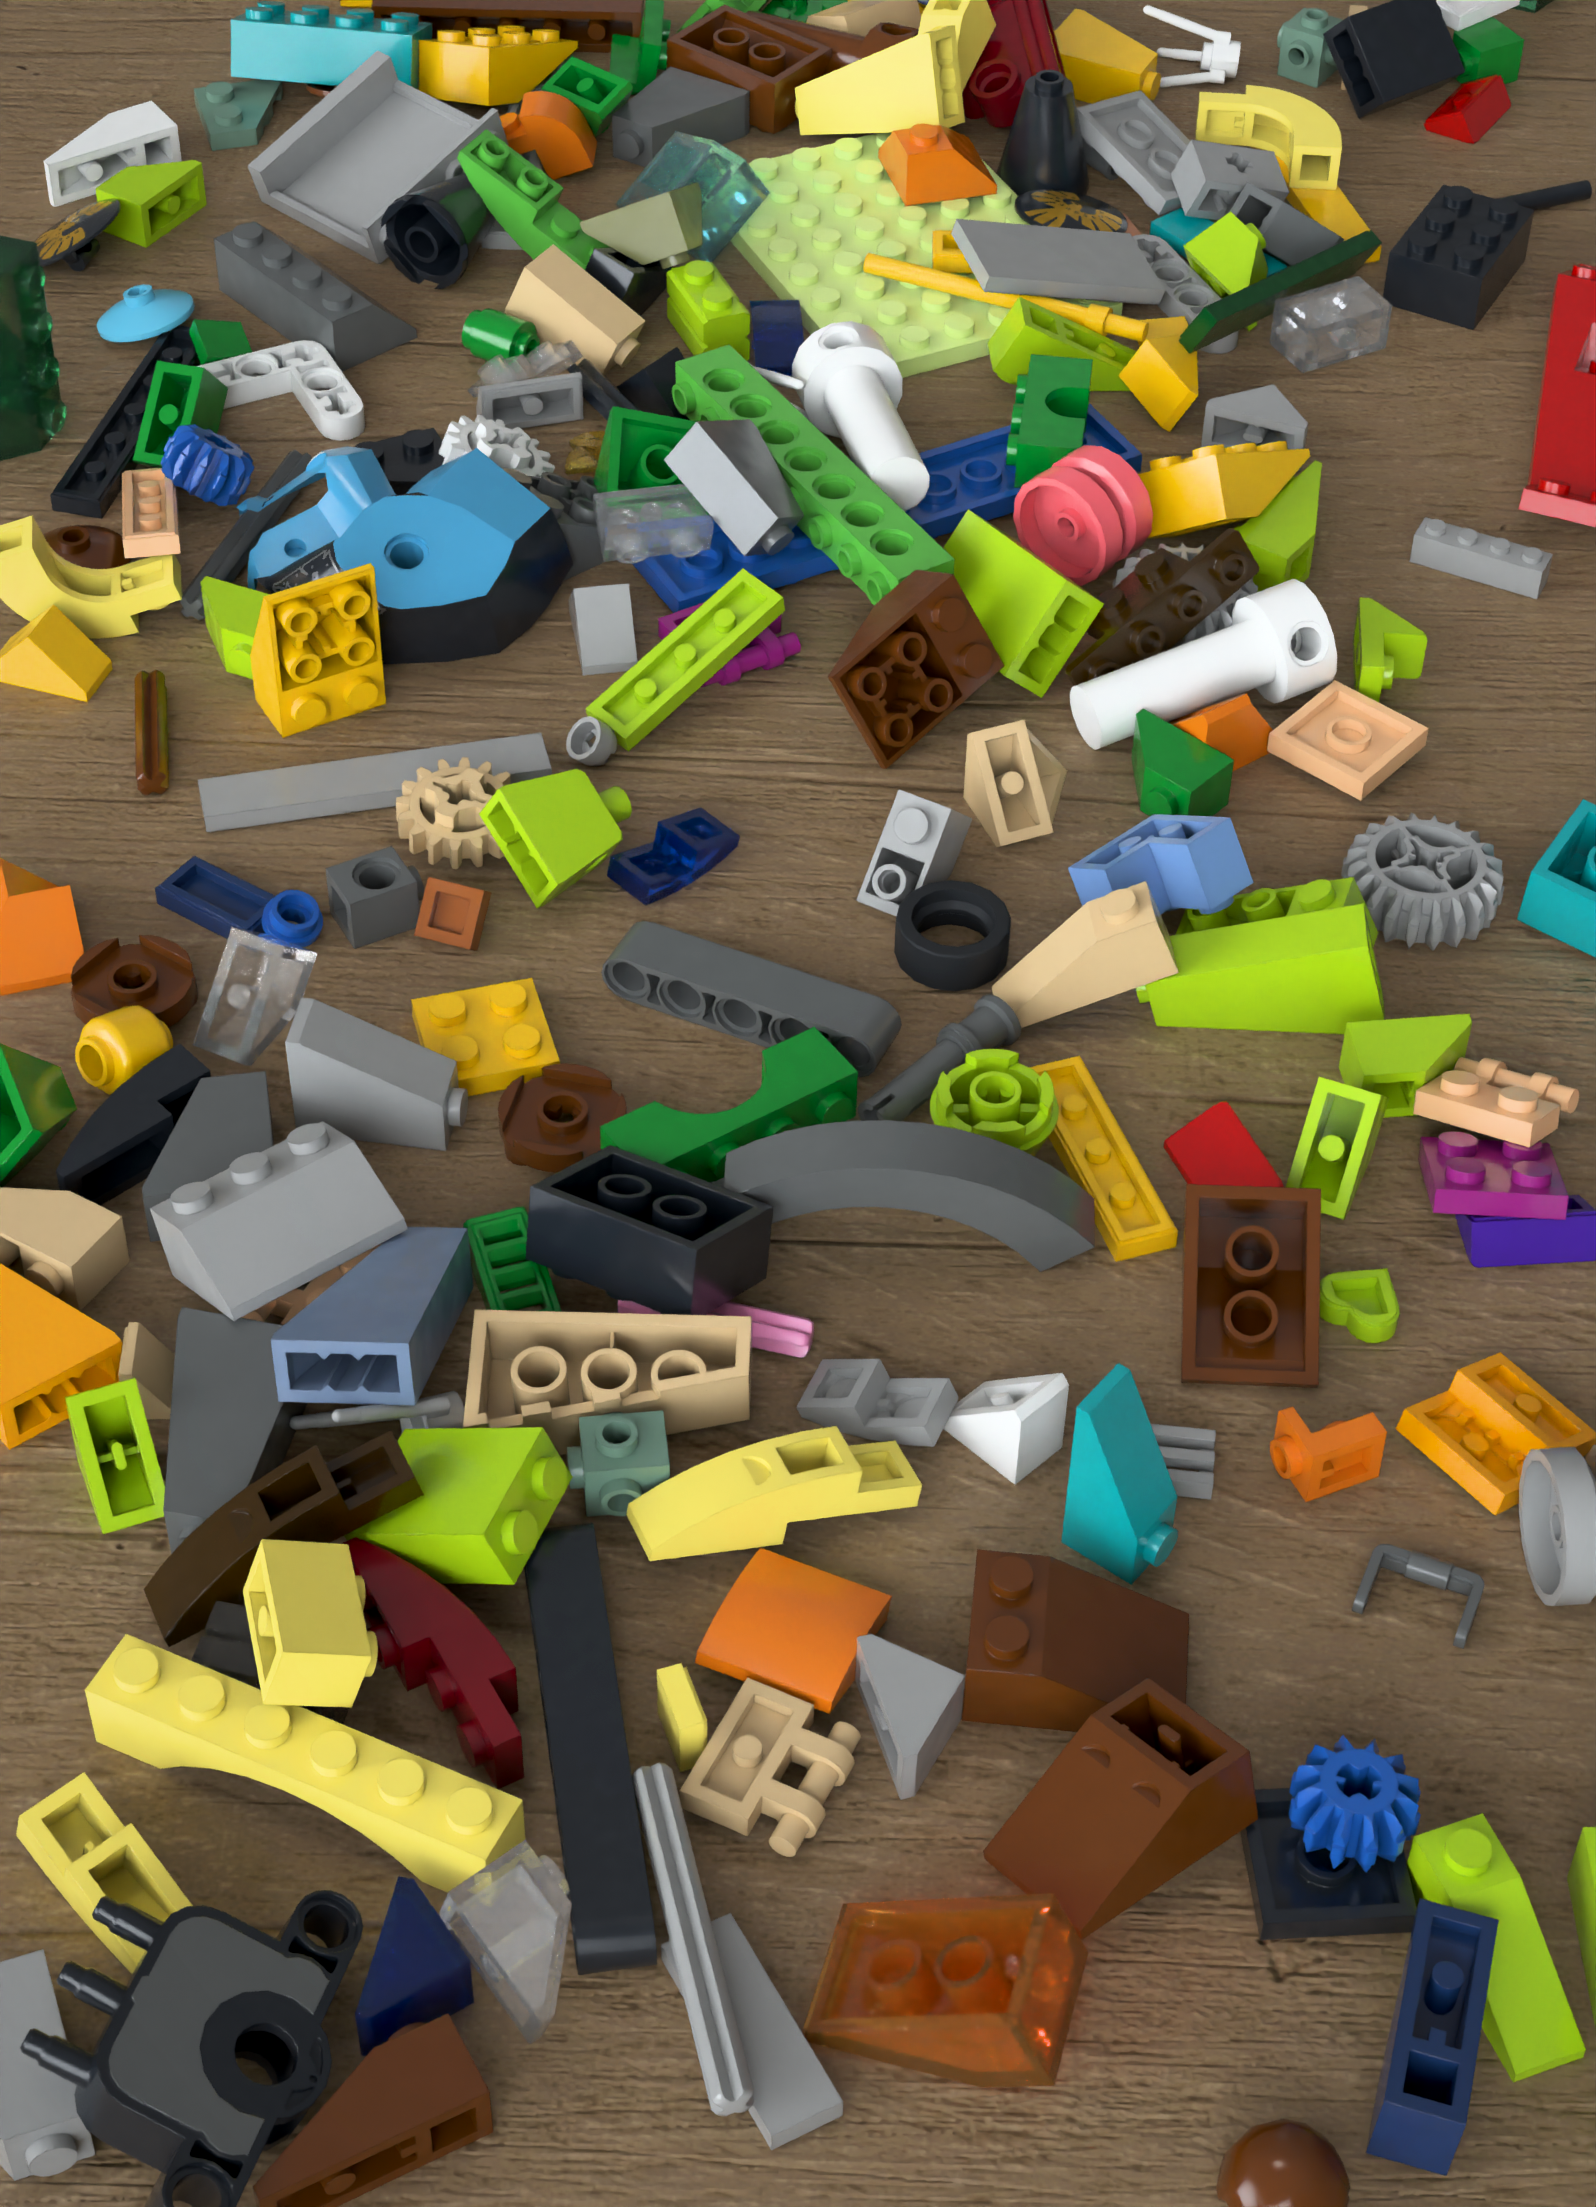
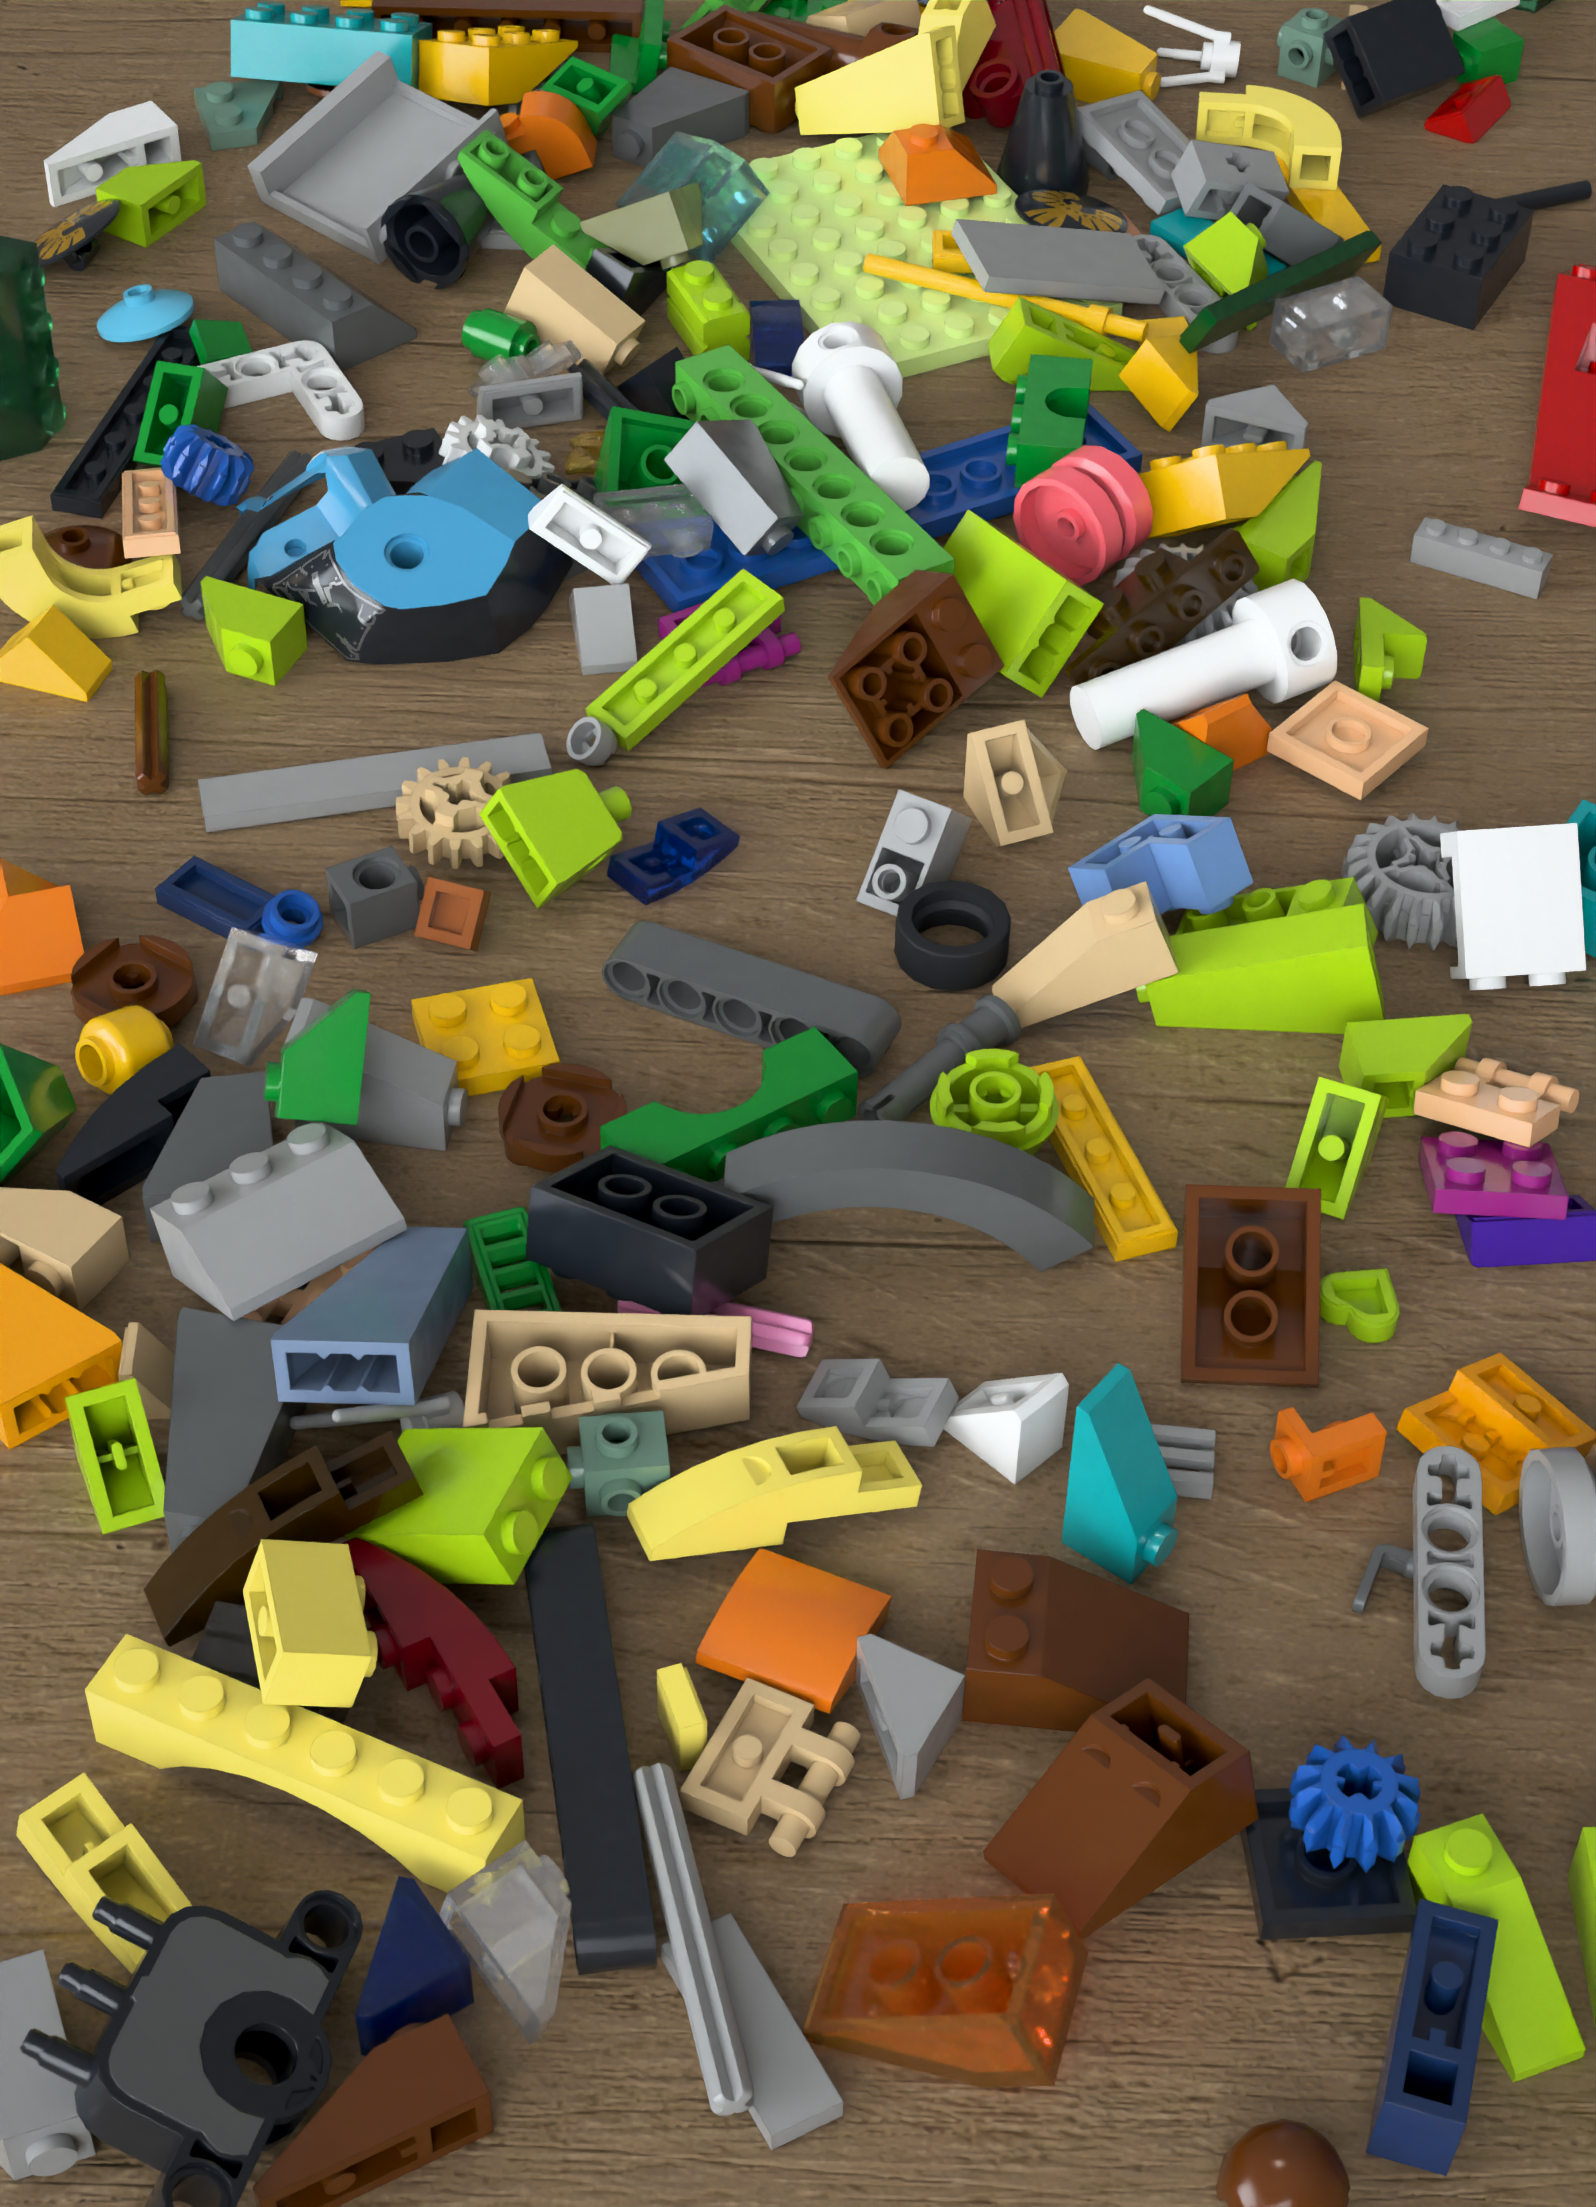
(319, 651): yellow slope -> none
(323, 1065): none -> green slope
(588, 534): none -> white slope
(1220, 1151): red slope -> none
(1448, 1569): none -> light grey beam
(1516, 904): none -> white panel

